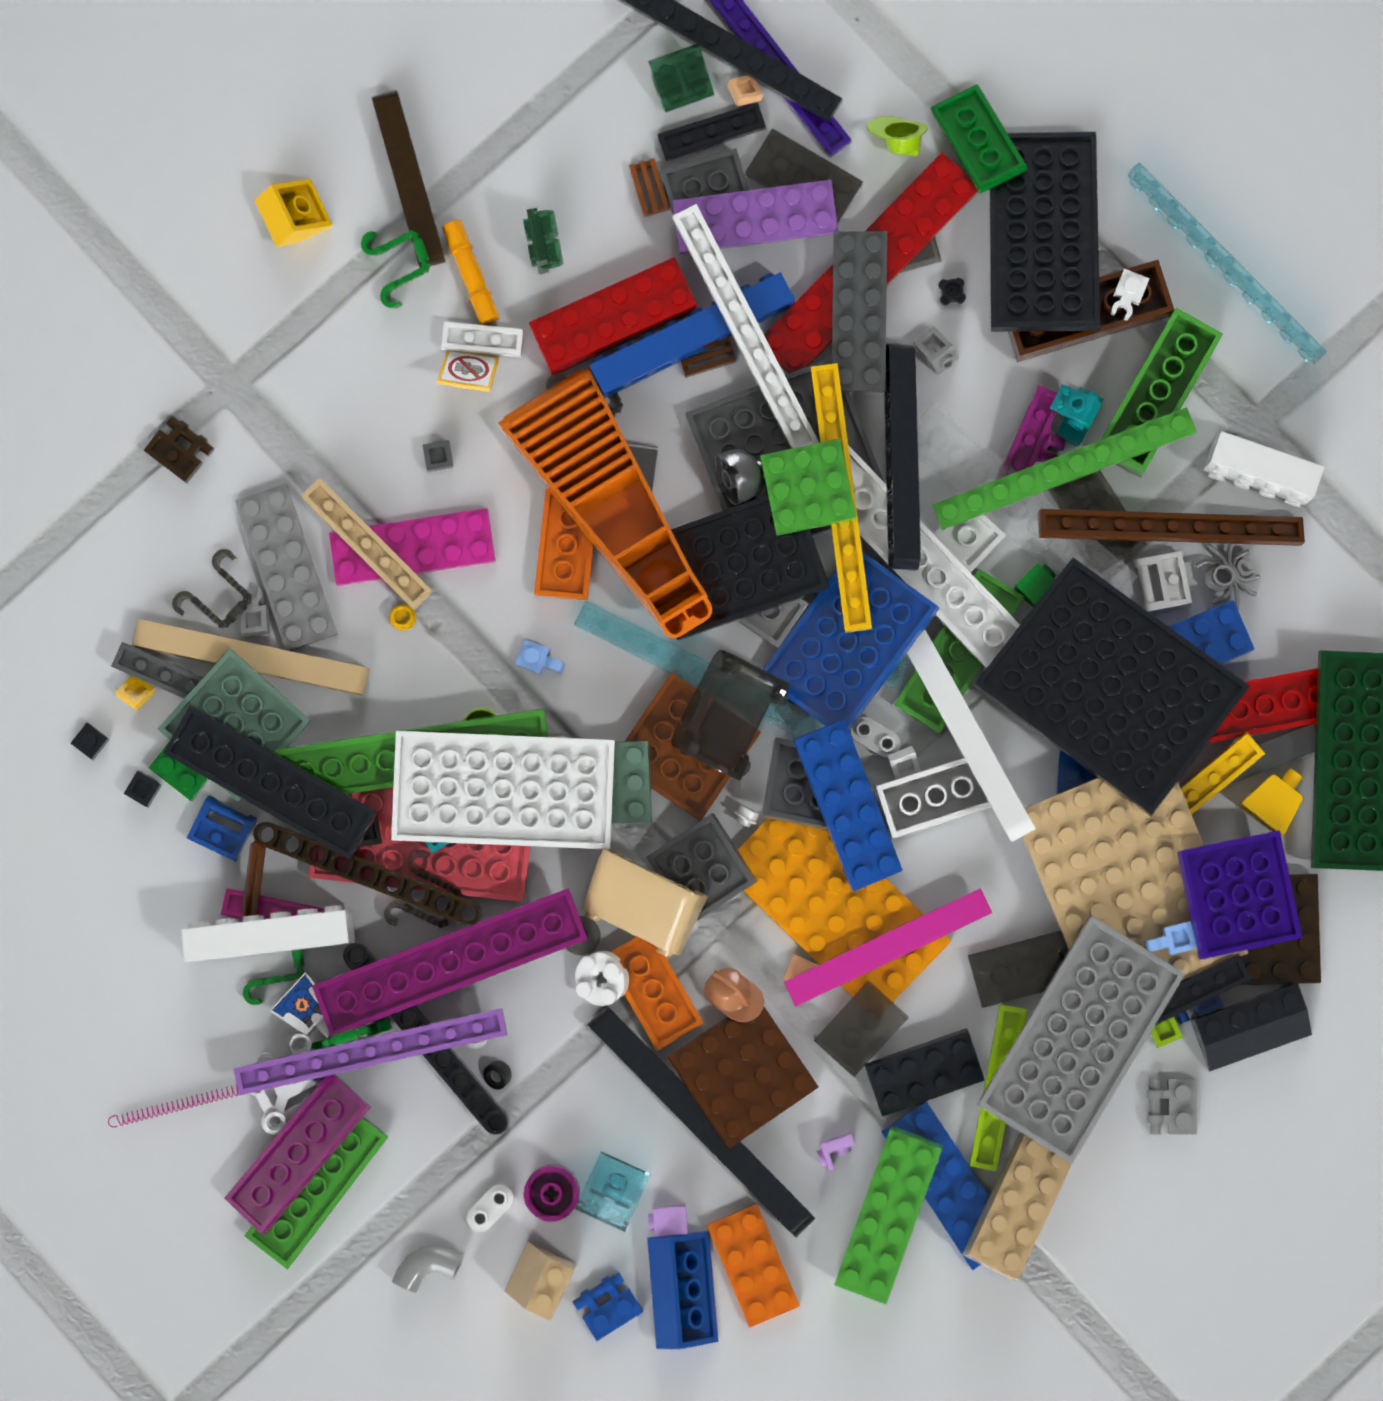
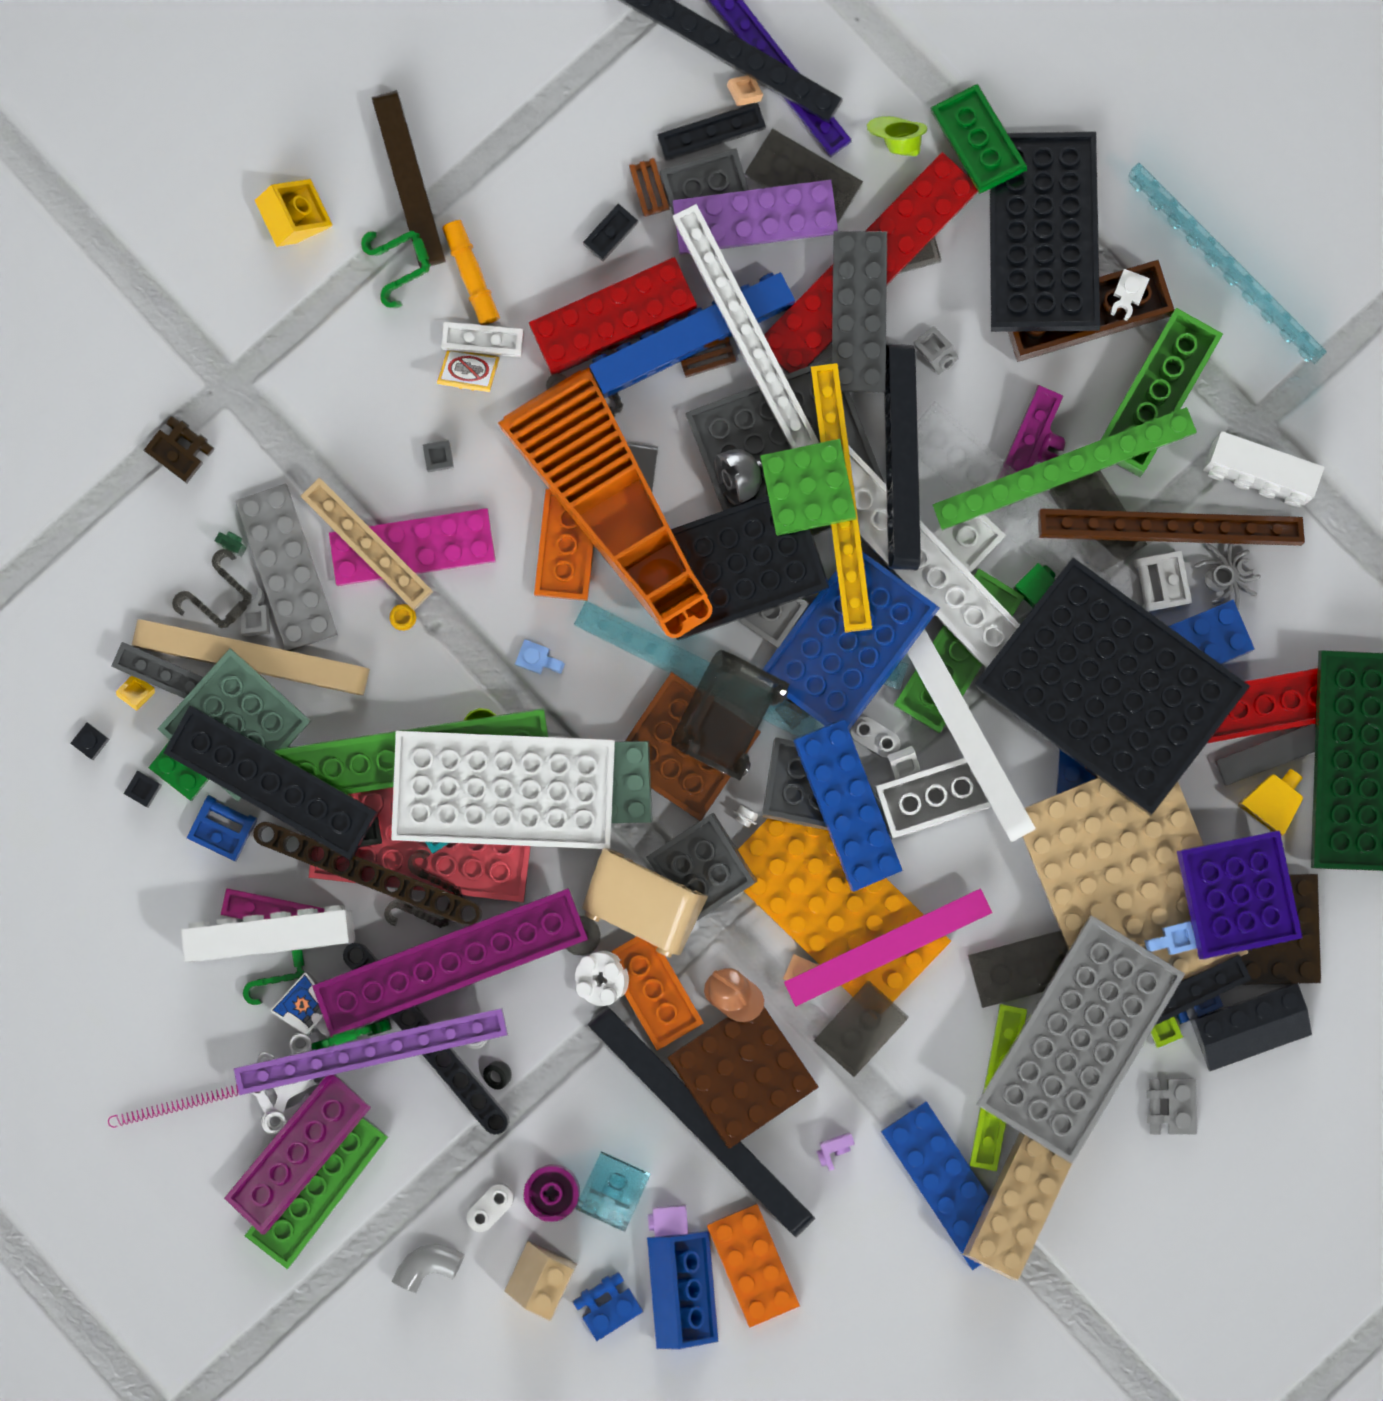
(231, 542): none -> clear green plate
(253, 878): reddish brown axle -> none
(545, 247): clear green plate -> none
(610, 232): none -> black plate
(681, 78): clear green plate -> none
(888, 1214): bright green brick -> none
(924, 1072): black plate -> none
(955, 284): black plate -> none
(1079, 411): teal tile -> none
(1221, 771): yellow plate -> none

